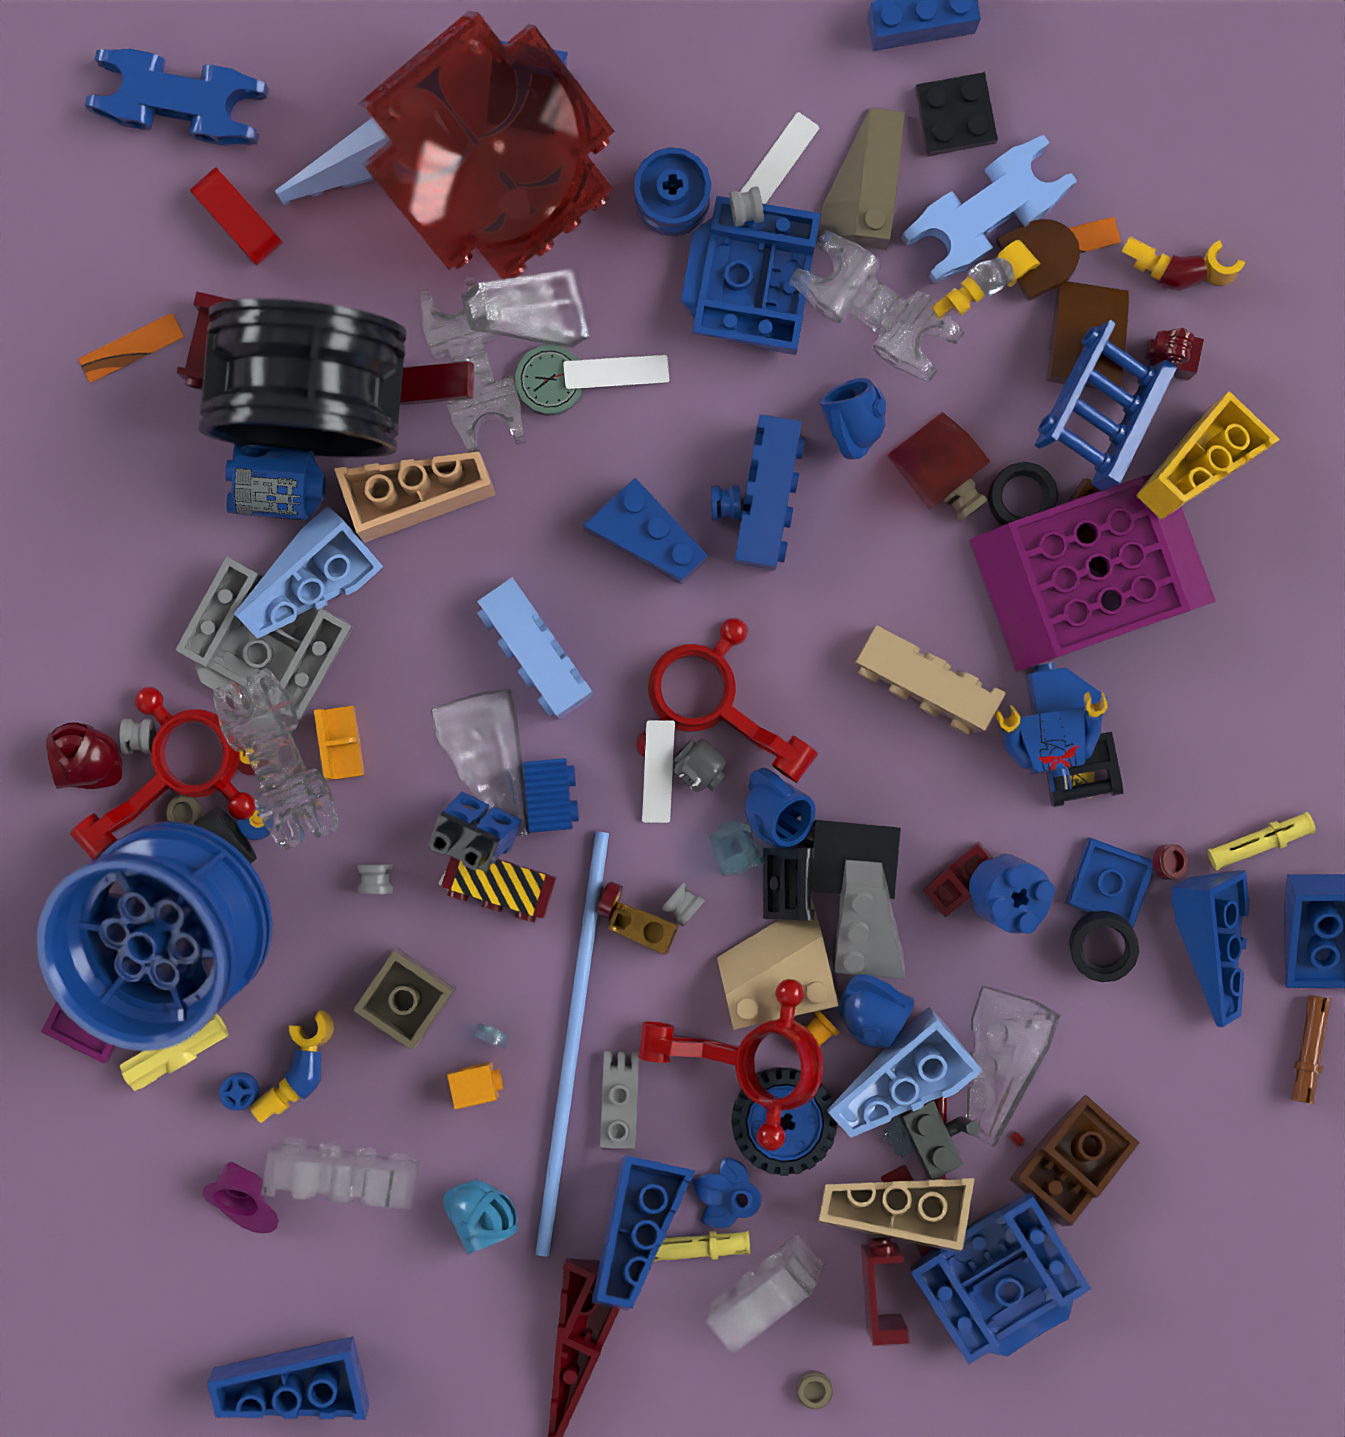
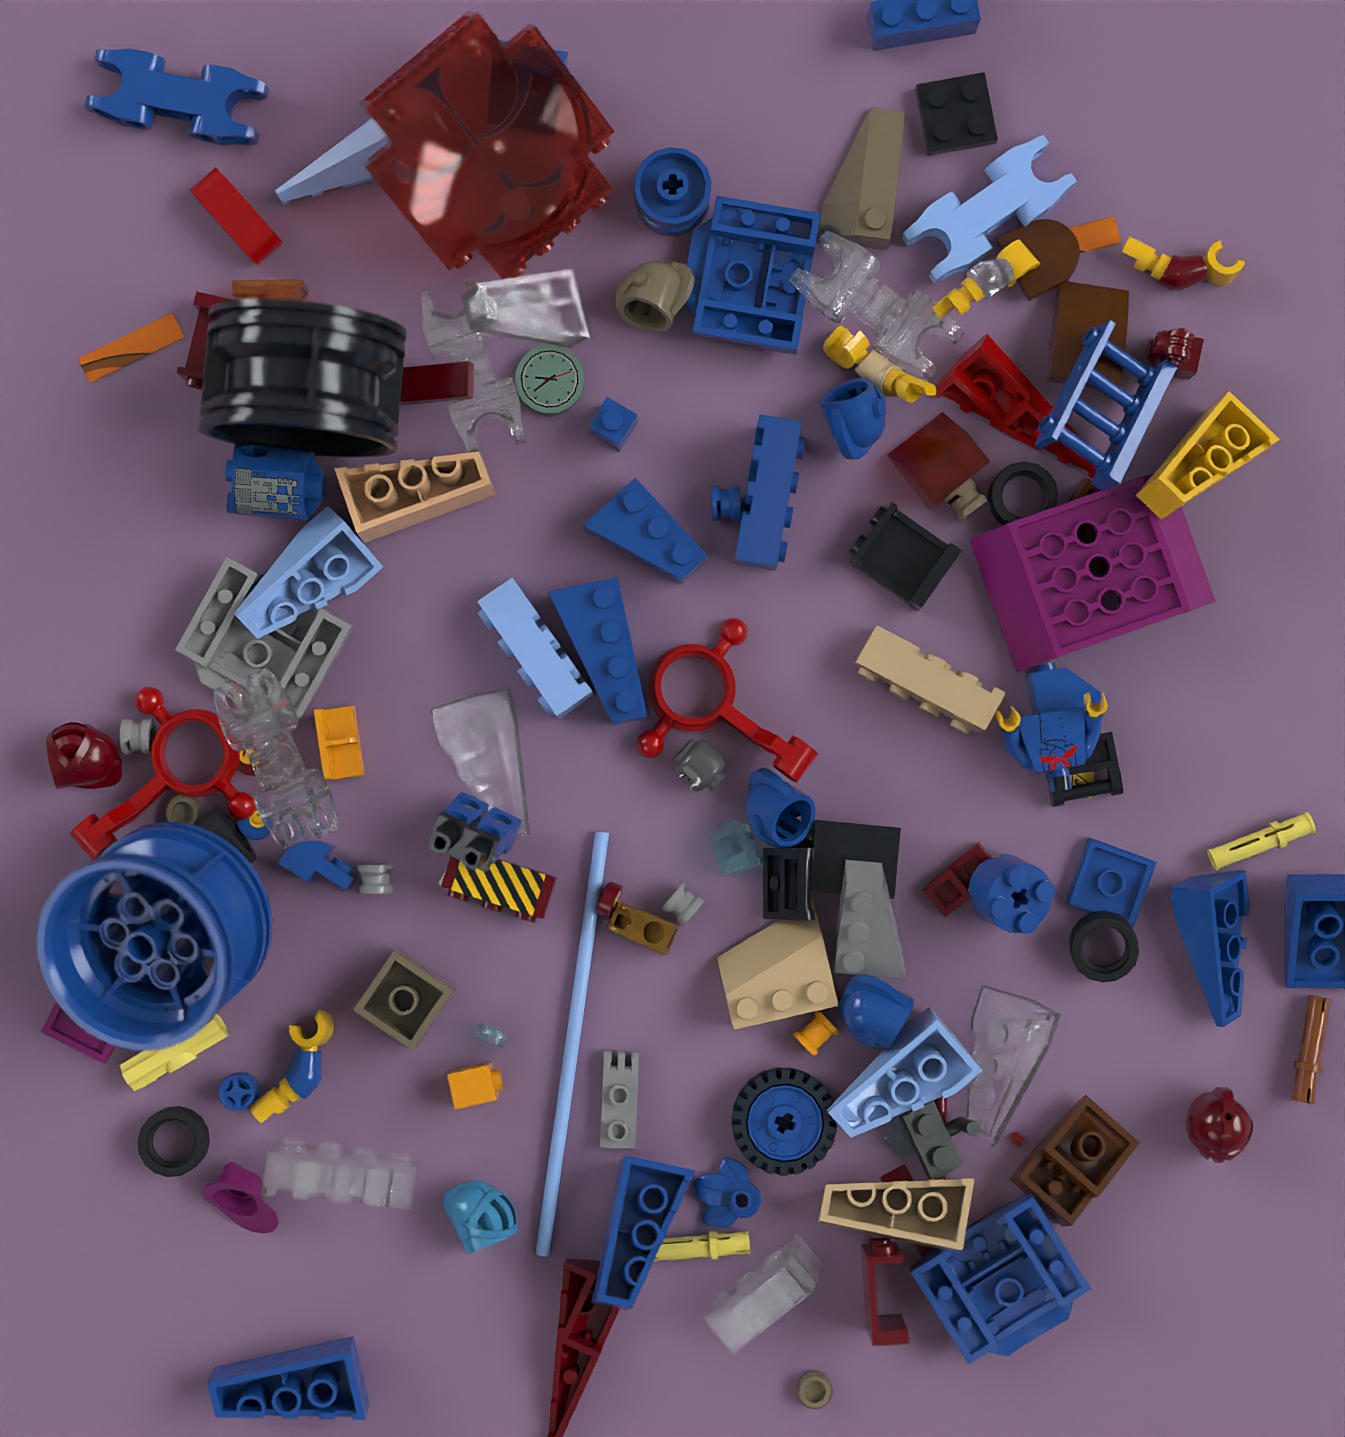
(146, 1146): none -> black tyre
(270, 289): none -> clear orange slope
(312, 857): none -> blue brick
(549, 795): blue brick -> none
(601, 636): none -> blue wedge
(613, 423): none -> blue brick
(616, 371): white sticker -> none
(657, 290): none -> dark tan helmet
(658, 771): white sticker -> none
(659, 1045): red piece -> none
(746, 206): light grey wheel -> none
(782, 156): white sticker -> none
(886, 376): none -> yellow piece
(903, 556): none -> black panel
(996, 389): none -> red wedge
(1170, 861): dark red tile -> none
(1218, 1125): none -> dark red helmet

